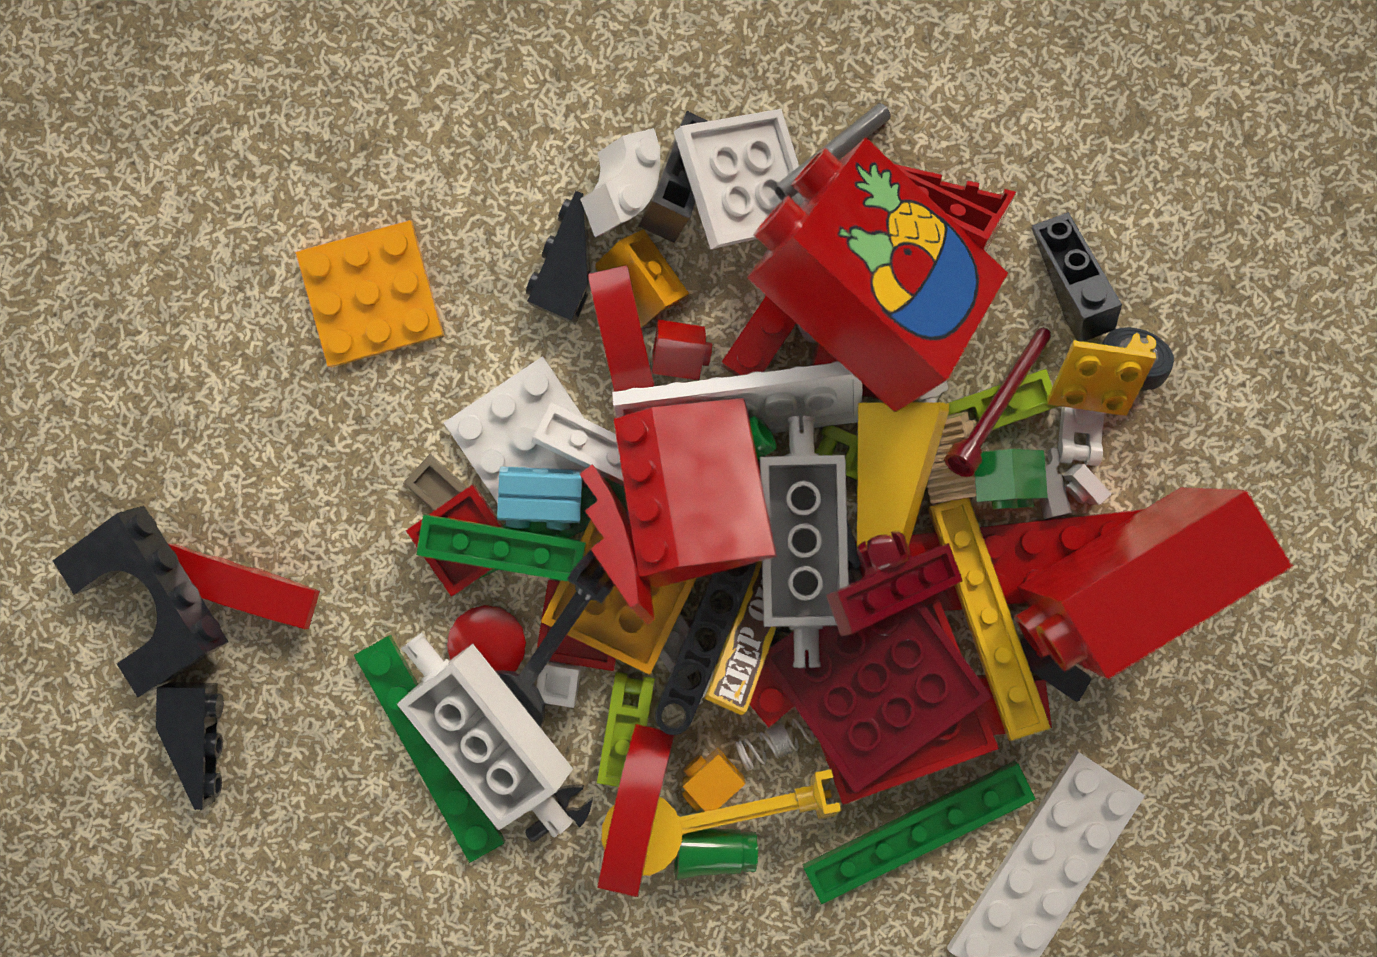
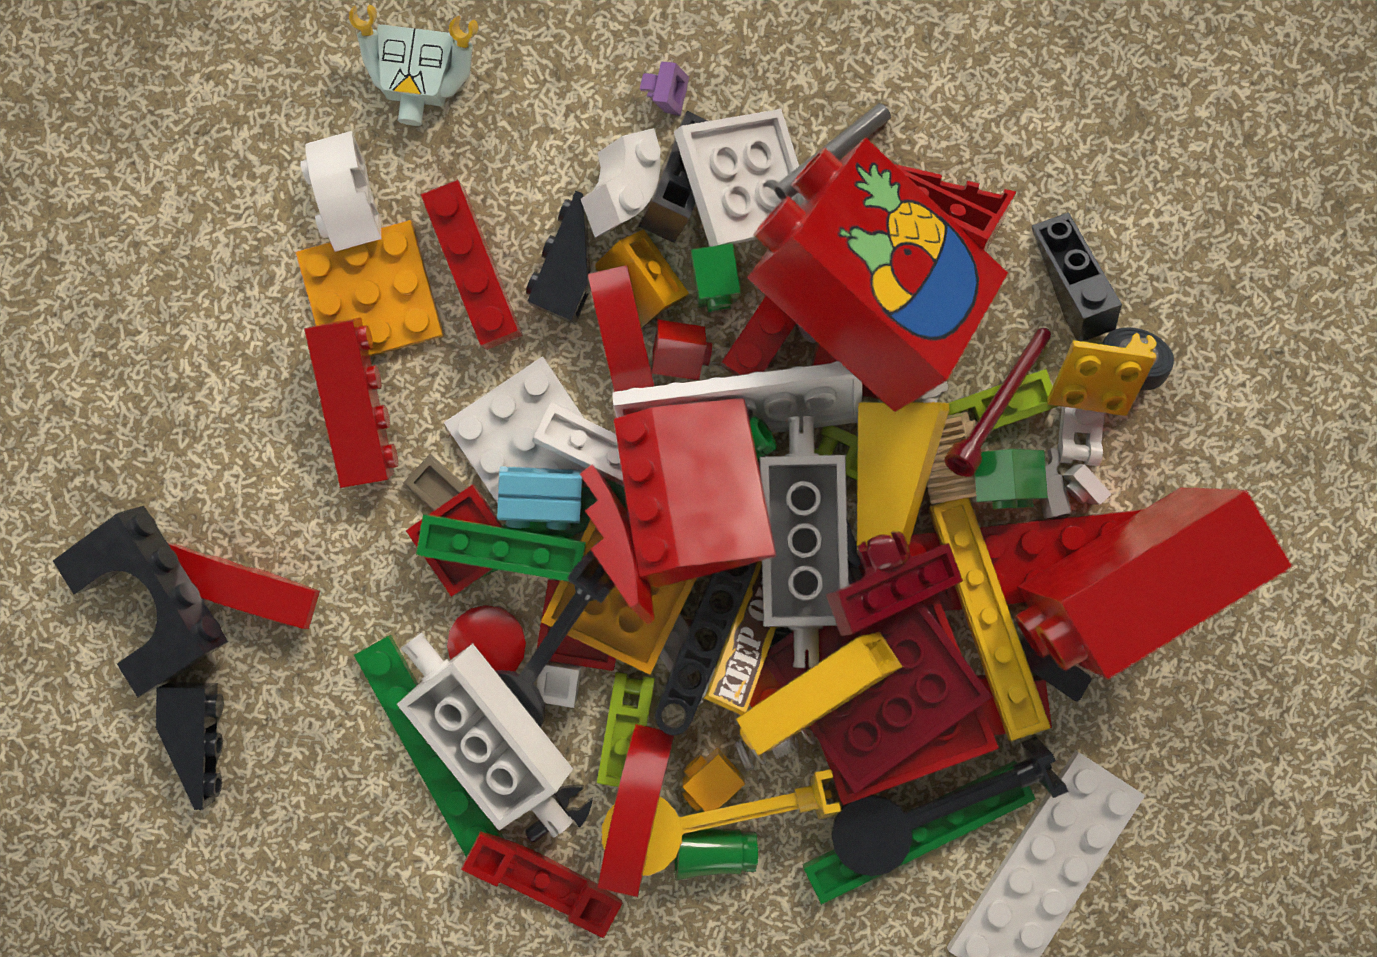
(341, 191): none -> white brick
(351, 401): none -> red brick
(414, 63): none -> light aqua torso
(471, 265): none -> red brick
(544, 880): none -> red slope
(667, 87): none -> medium lavender tile
(715, 277): none -> green brick
(818, 692): none -> yellow slope
(877, 834): none -> black piece

